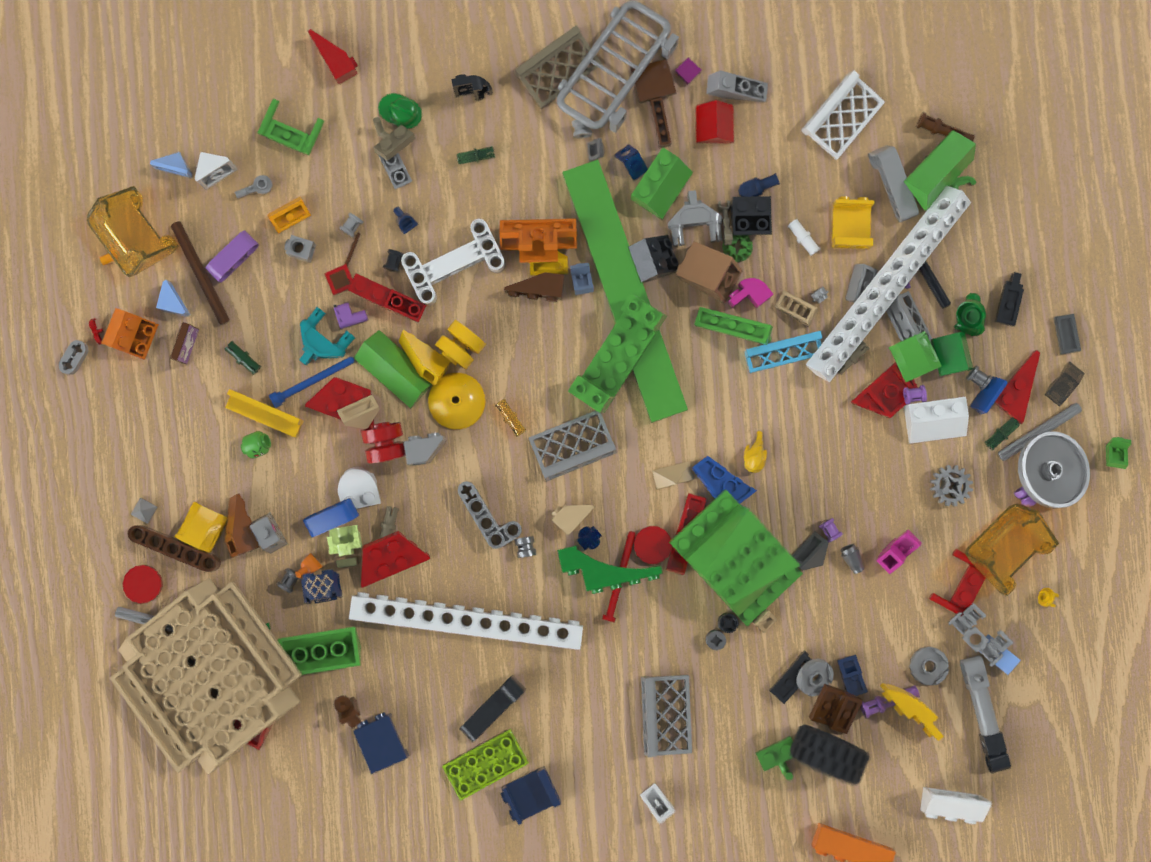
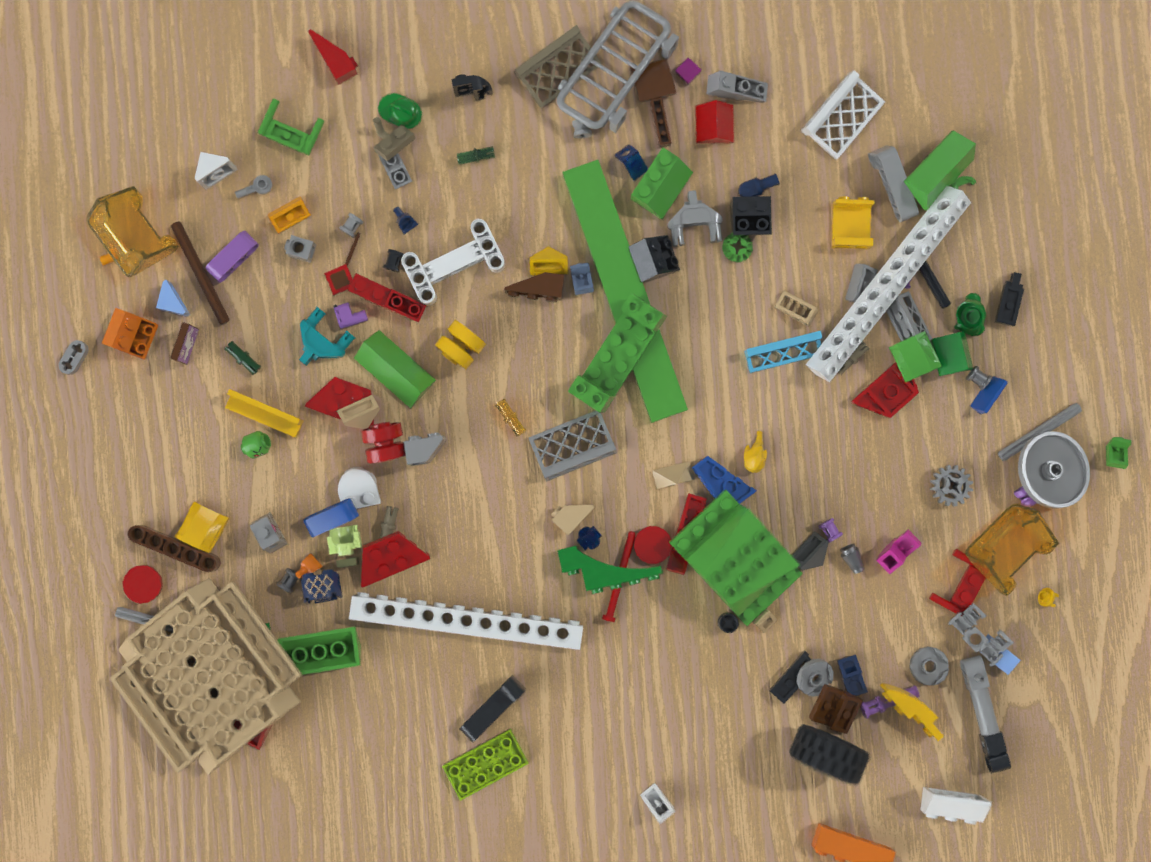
(92, 324): red piece -> none
(144, 510): light grey slope -> none
(173, 164): light blue slope -> none
(238, 534): dark orange slope -> none
(278, 398): blue piece -> none
(347, 710): reddish brown hips -> none
(380, 742): dark blue panel -> none
(425, 360): yellow slope -> none
(470, 404): yellow dish -> none
(485, 513): light grey beam -> none
(525, 547): flat silver wheel -> none
(530, 795): dark blue panel -> none
(538, 238): orange piece -> none
(595, 149): flat silver slope -> none
(650, 715): light grey fence -> none
(709, 271): medium nougat slope -> none
(713, 636): flat silver wheel -> none
(728, 237): dark tan piece -> none
(734, 326): bright green piece -> none
(754, 290): dark pink brick -> none
(777, 755): bright green plate -> none
(803, 237): white pin -> none
(819, 295): light grey plate -> none
(915, 394): medium lavender bush -> none
(936, 420): white slope -> none
(937, 126): reddish brown pin -> none
(1002, 433): clear green axle -> none
(1016, 394): red wing -> none
(1065, 384): clear smoke slope -> none
(1067, 334): dark grey tile -> none

